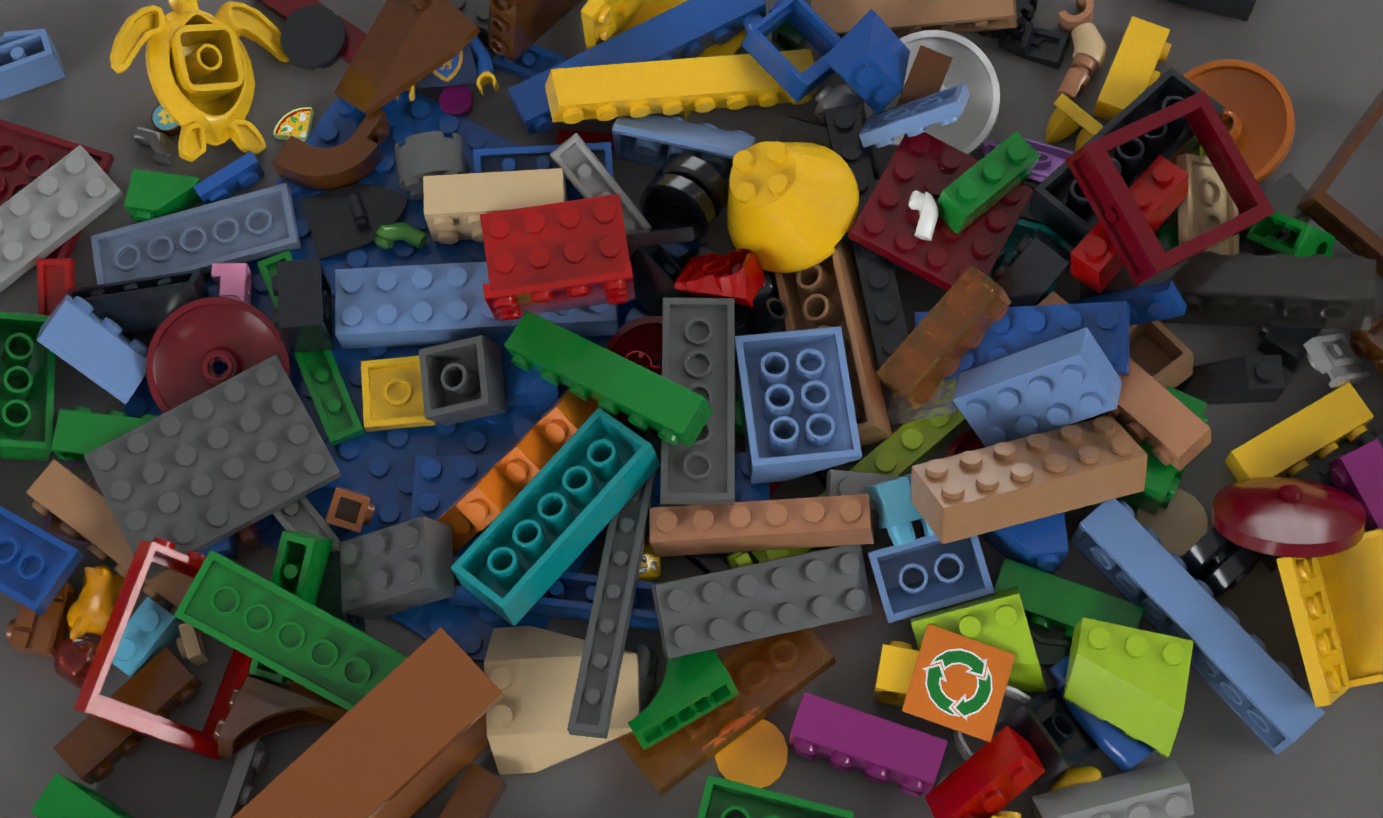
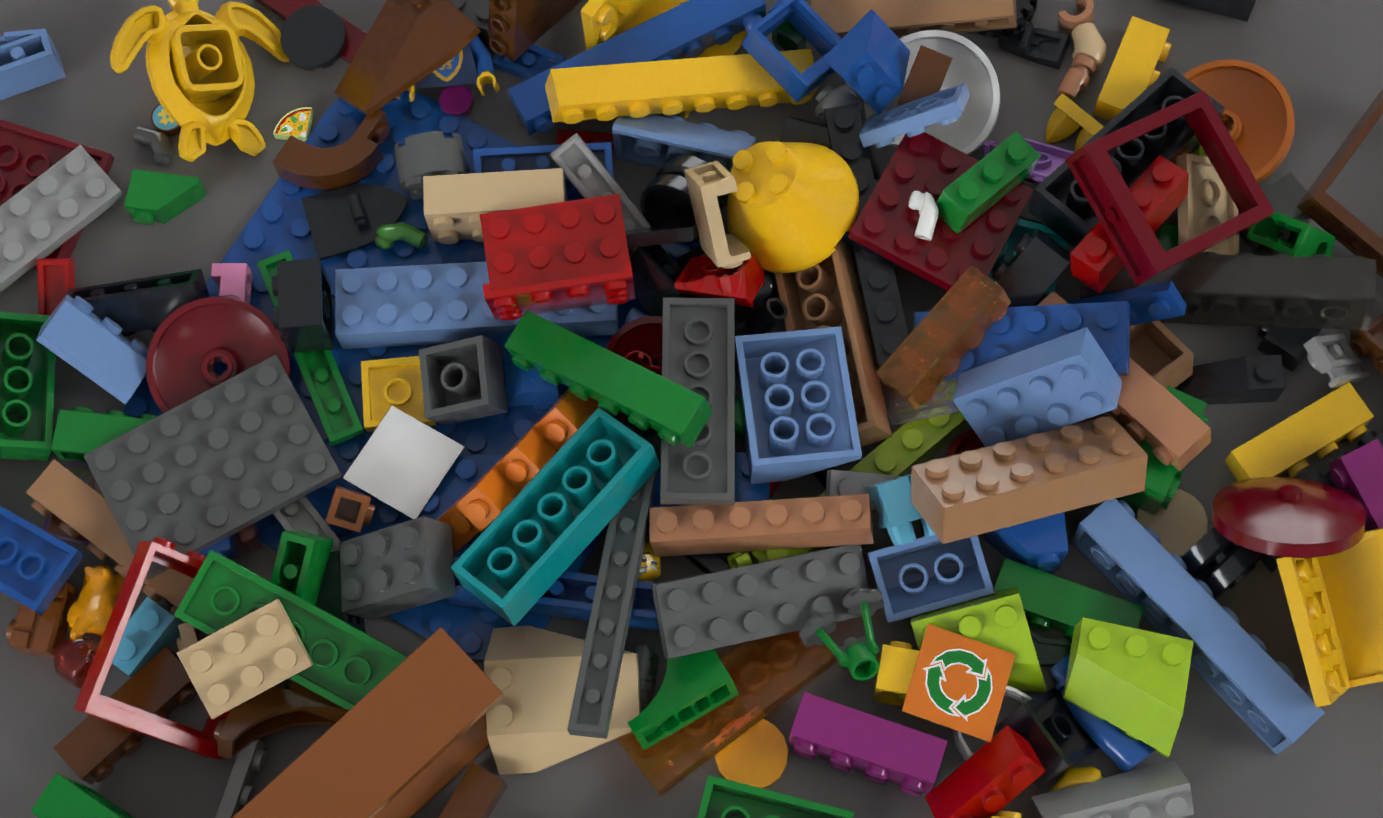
(193, 239): sand blue plate -> none
(230, 179): blue plate -> none
(245, 658): none -> tan plate
(403, 462): none -> white sticker
(704, 186): none -> tan panel
(856, 653): none -> plant

